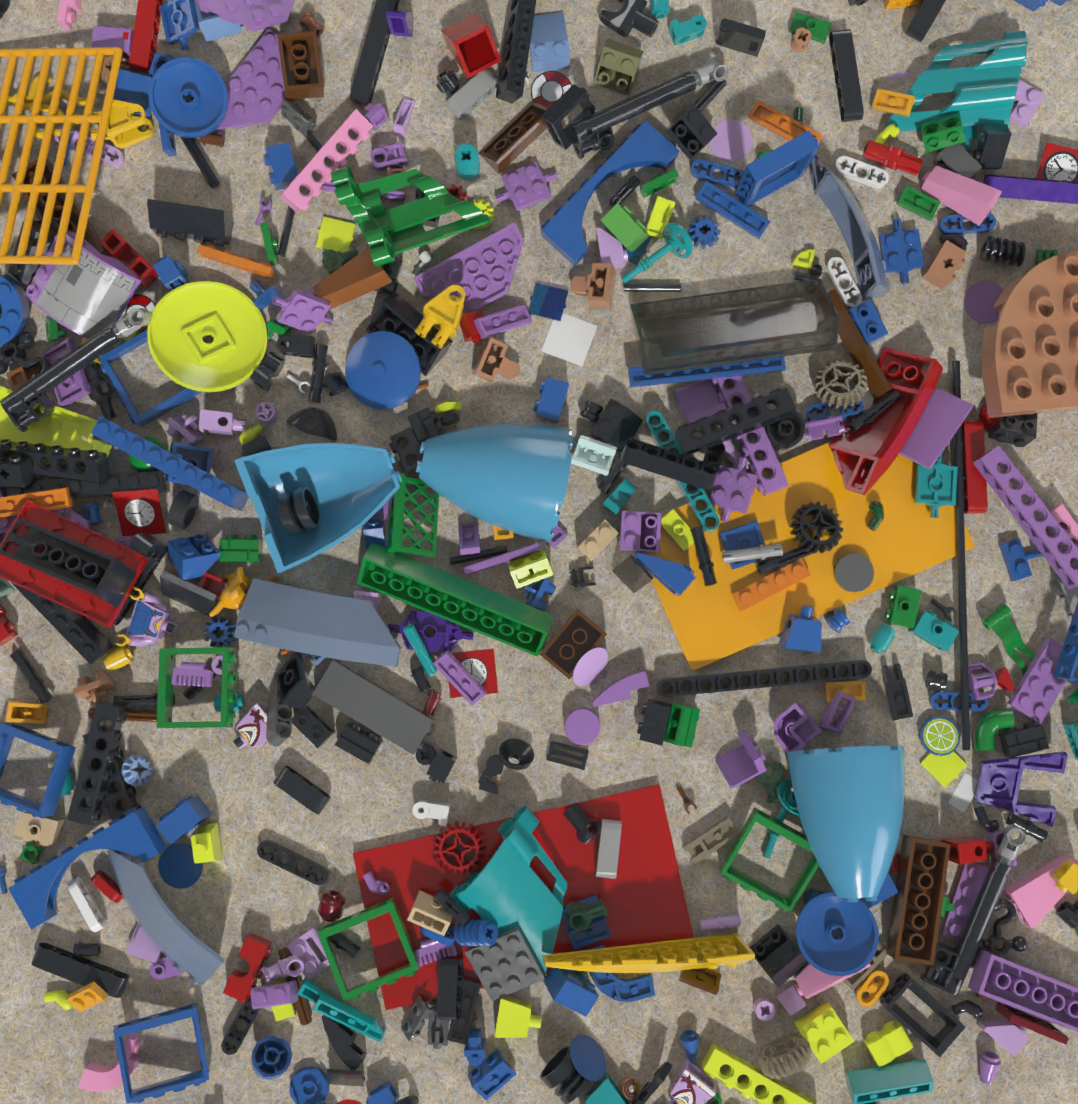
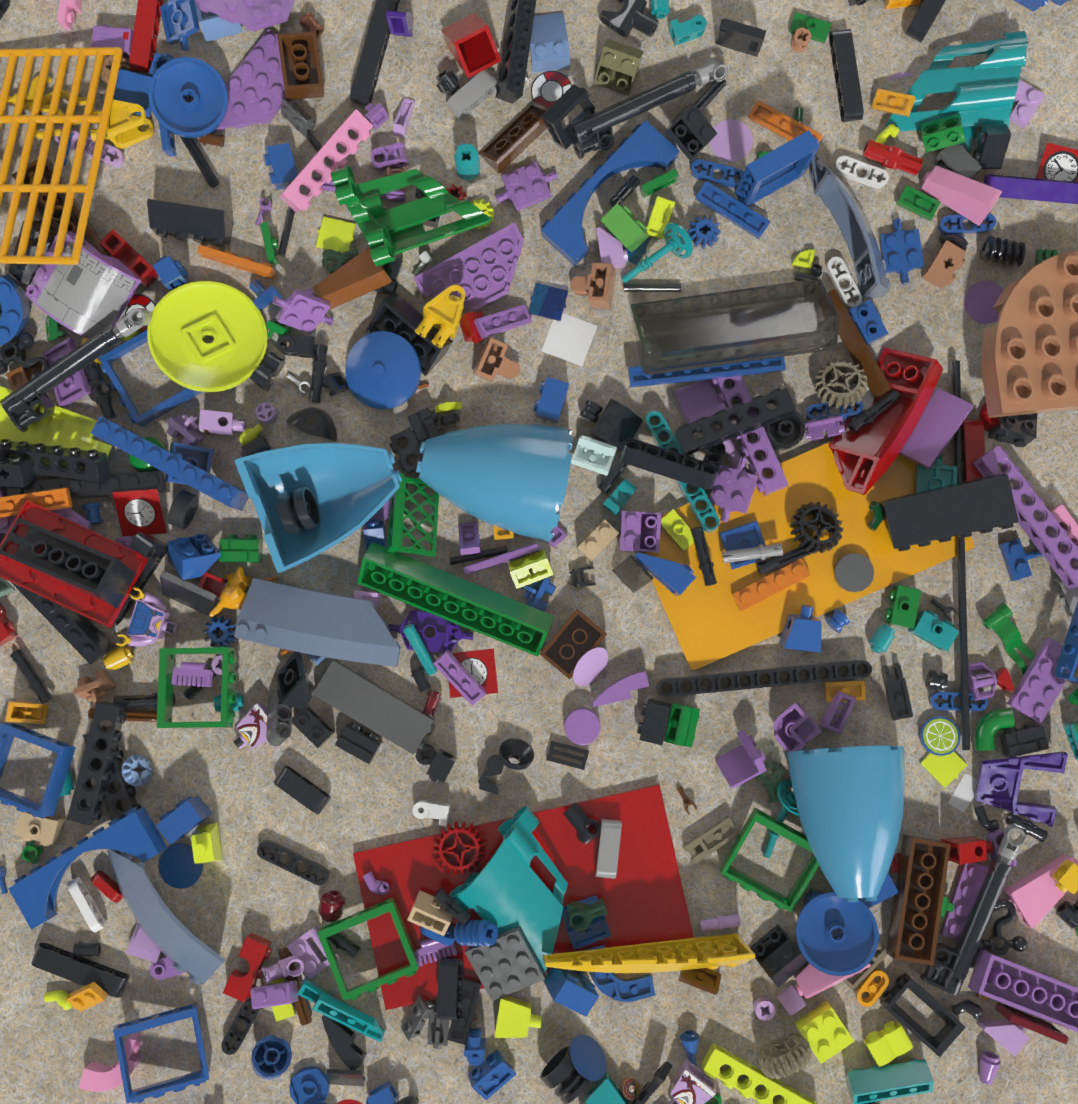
(950, 512): none -> black brick

